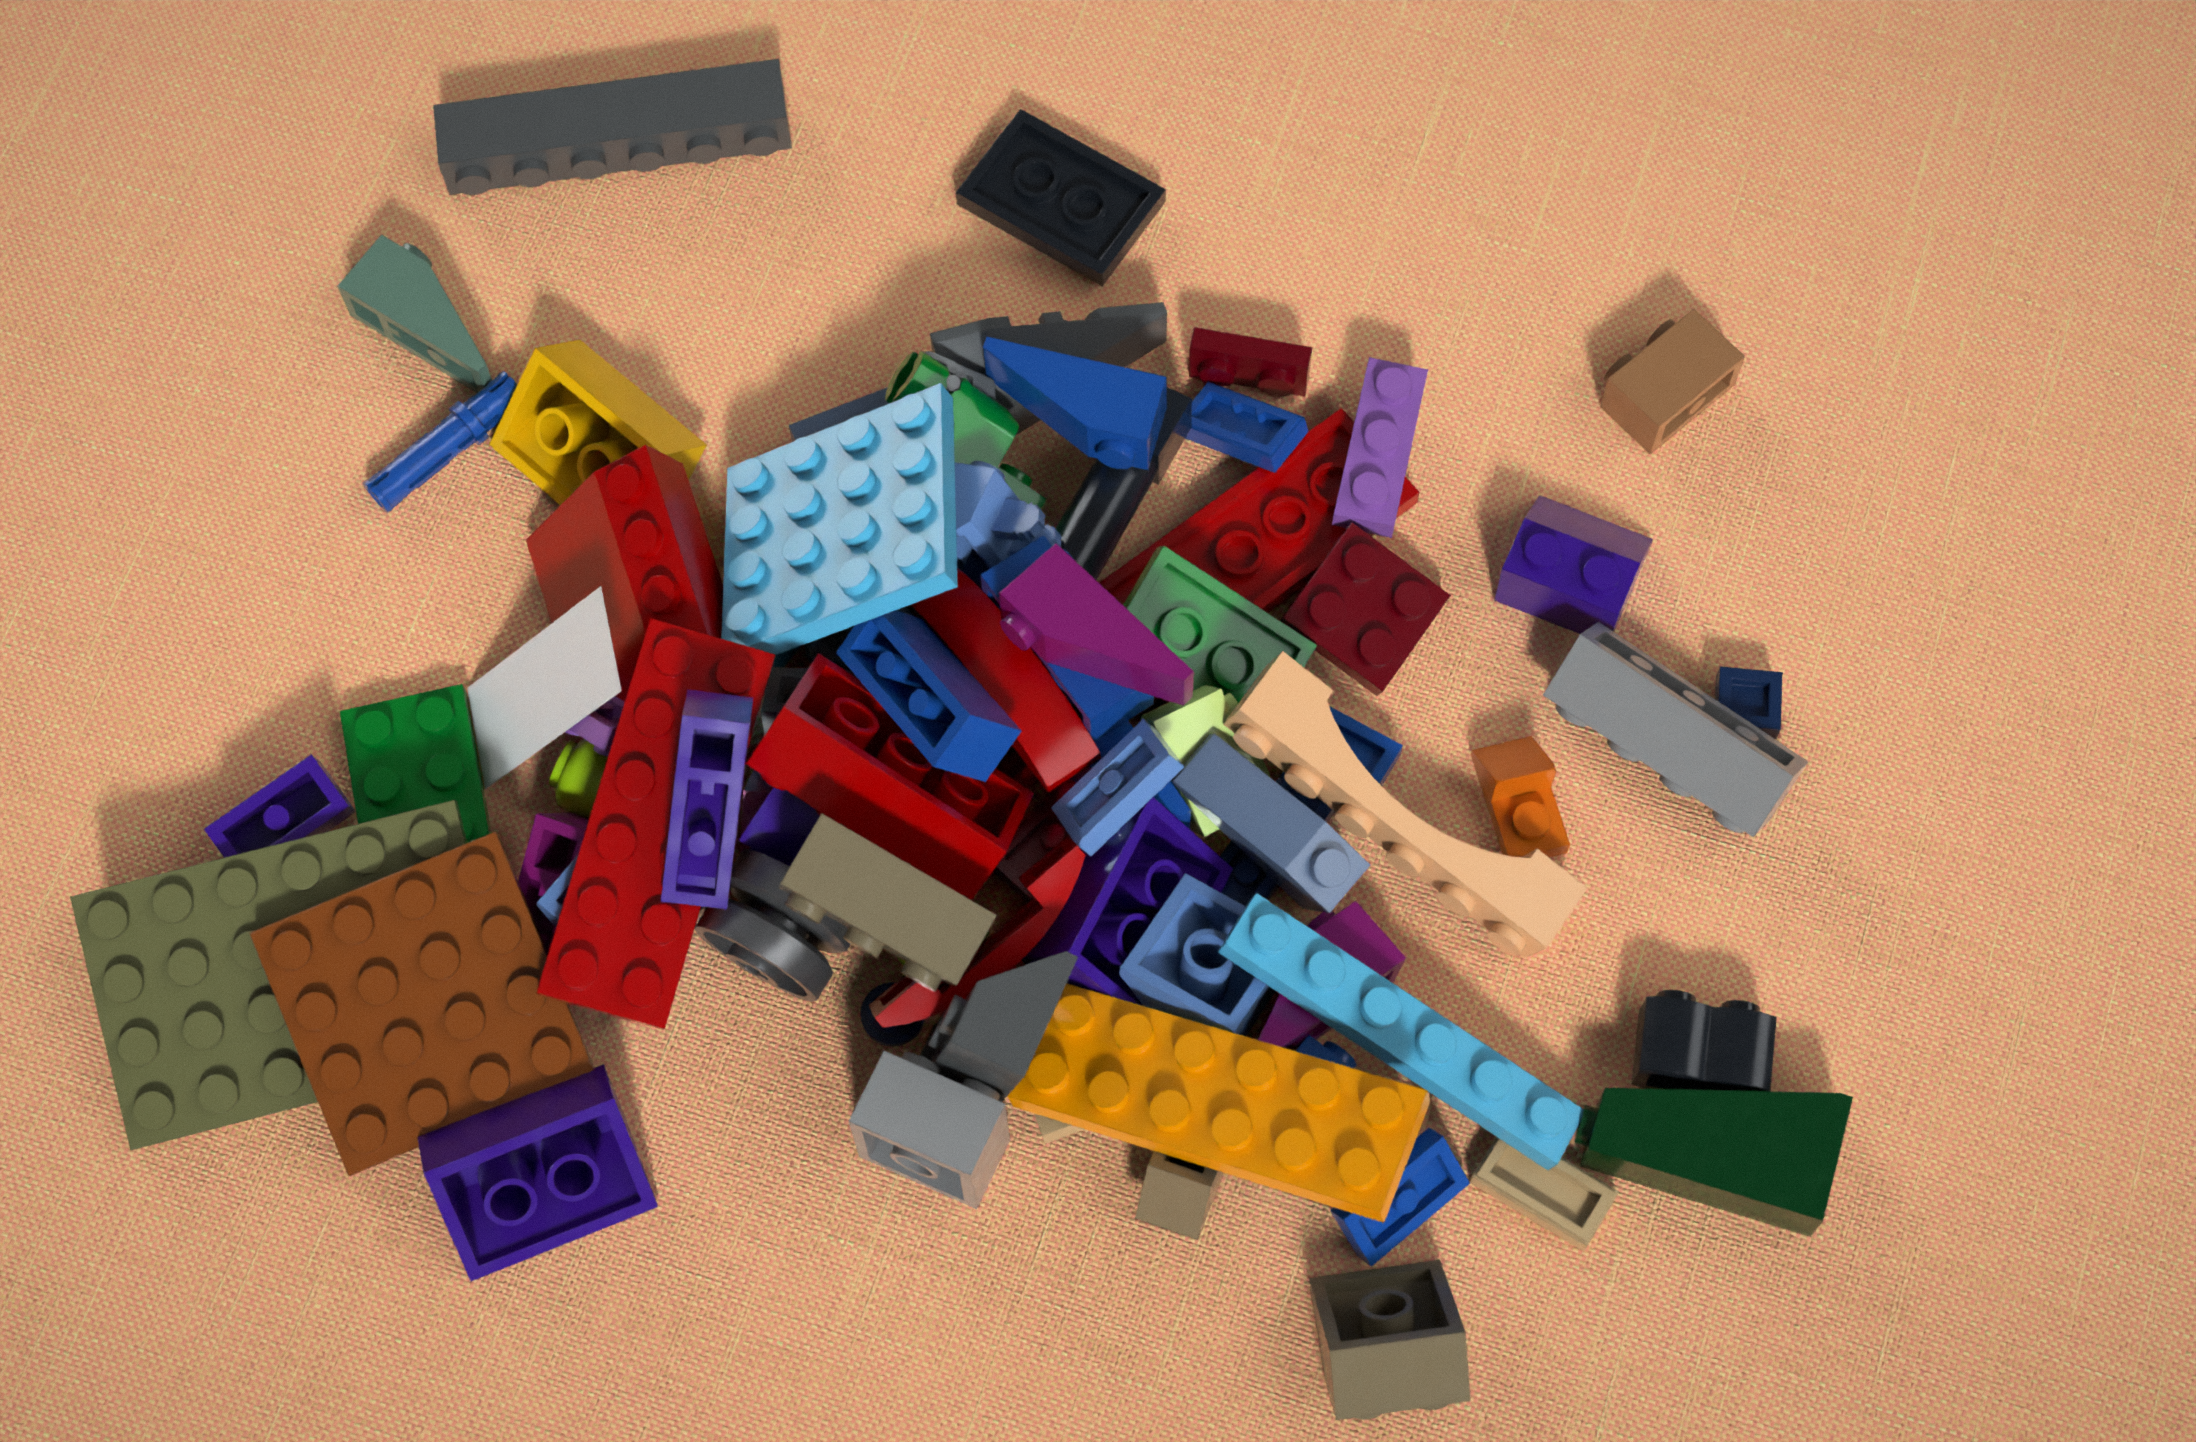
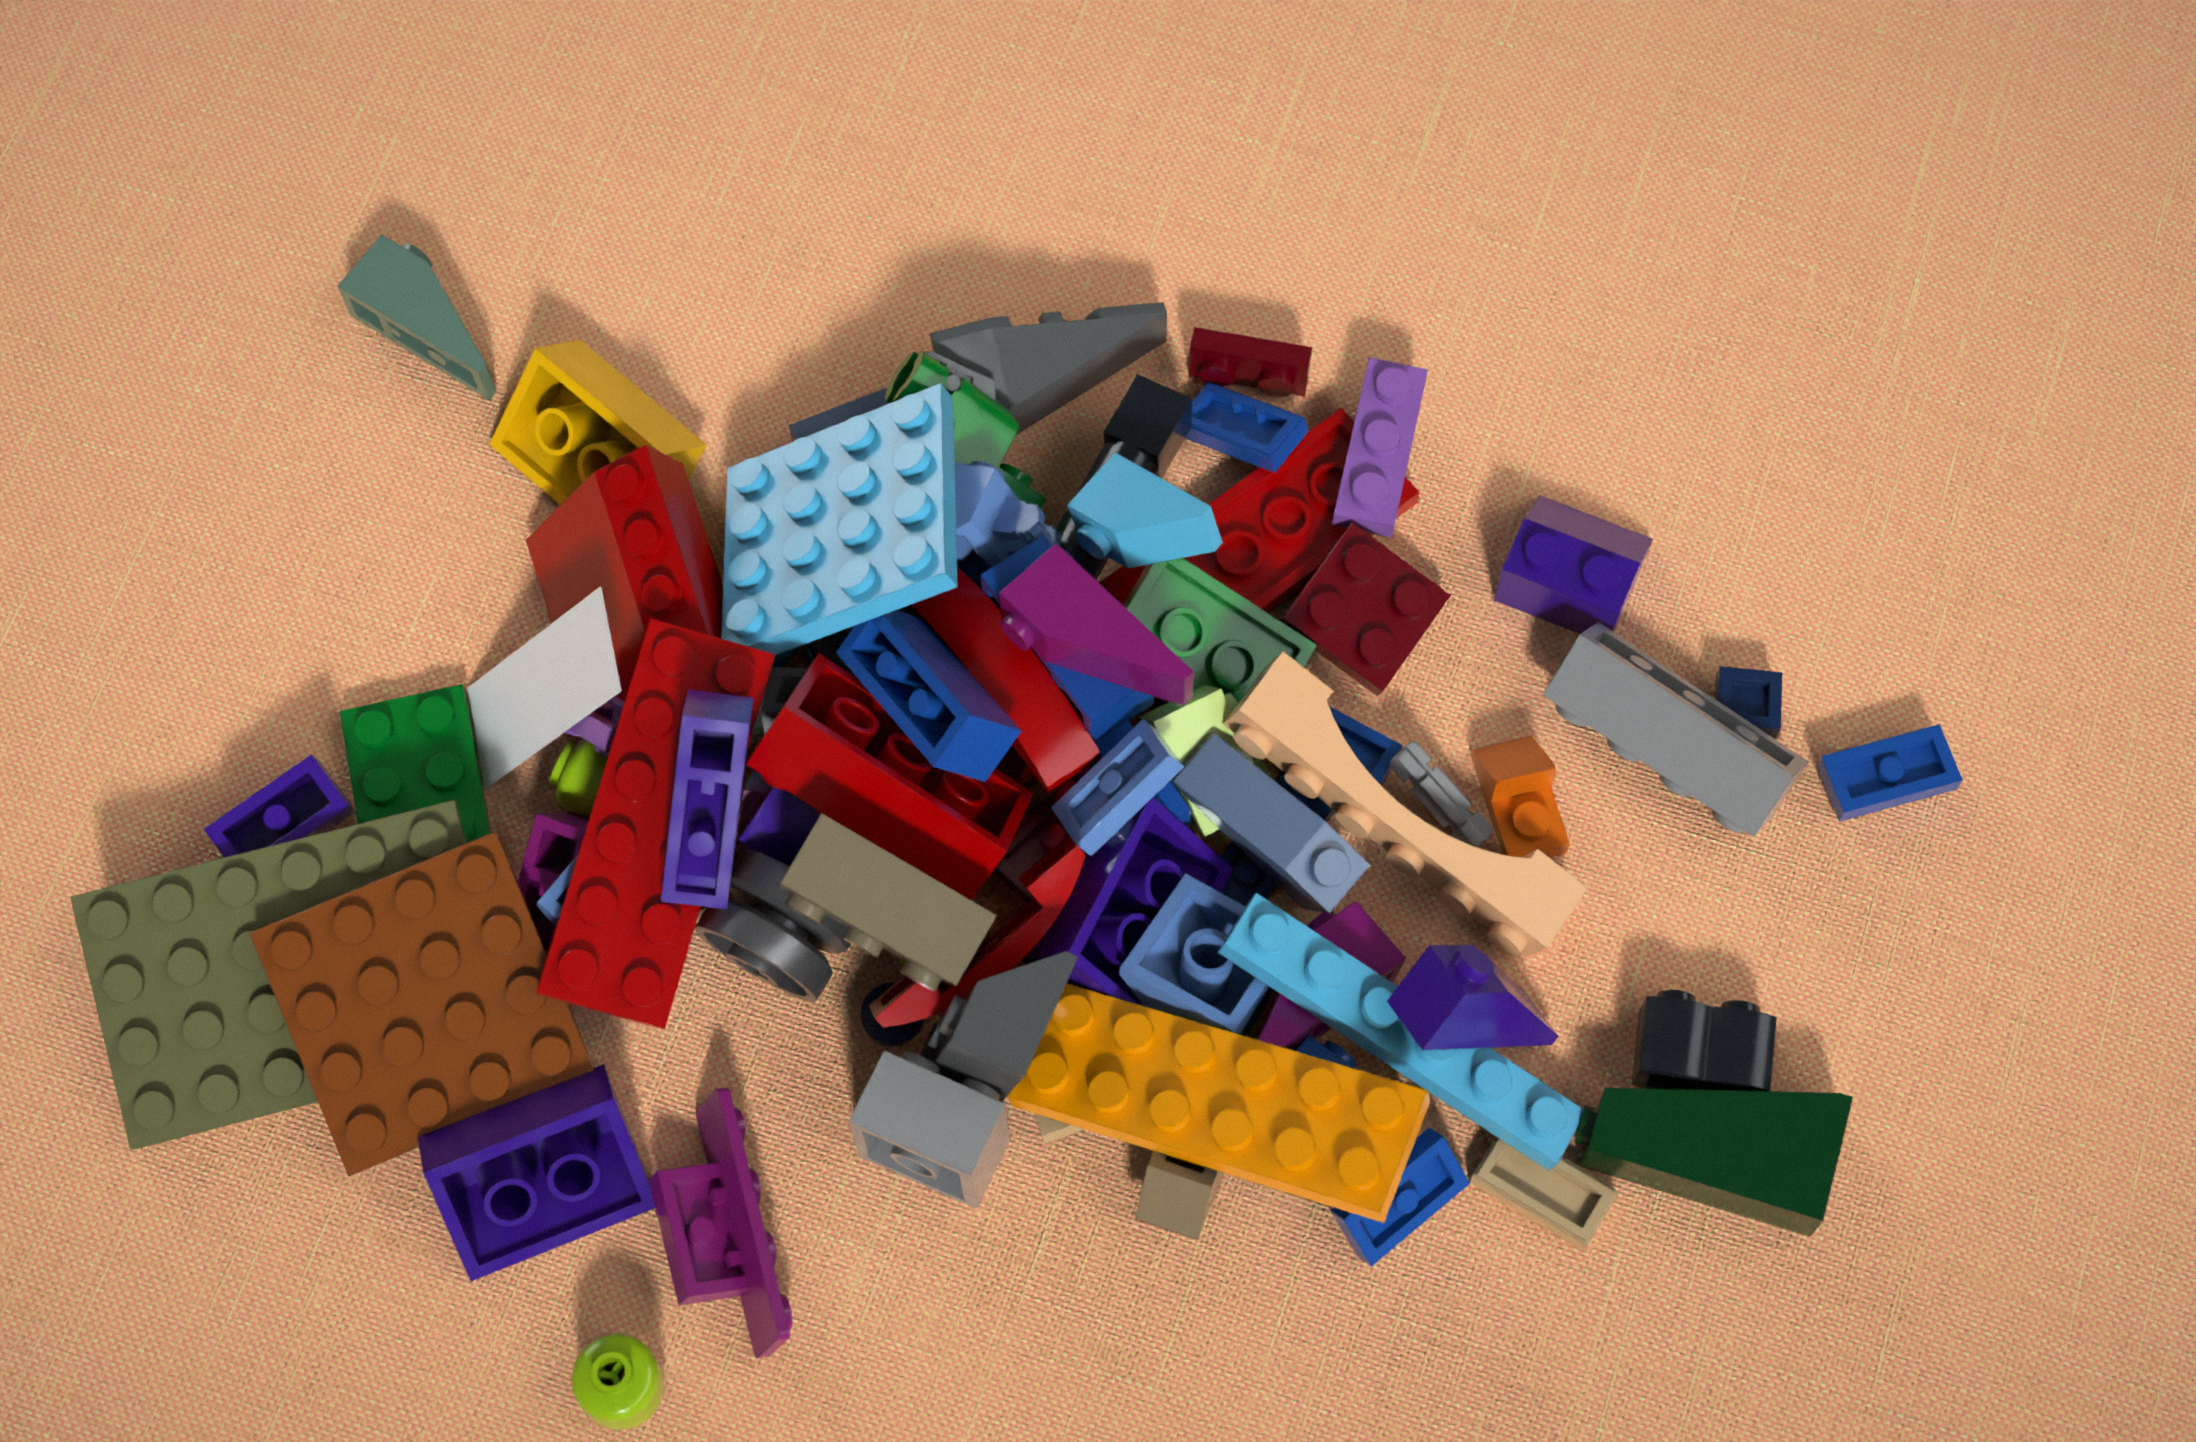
(434, 450): blue pin -> none
(612, 127): dark grey brick -> none
(629, 1399): none -> lime head
(717, 1230): none -> magenta bracket
(1061, 197): black plate -> none
(1090, 403): blue slope -> none
(1140, 517): none -> medium azure slope
(1390, 1340): dark tan slope -> none
(1440, 795): none -> light grey axle
(1466, 1001): none -> dark purple slope
(1670, 380): medium nougat brick -> none
(1889, 772): none -> blue plate

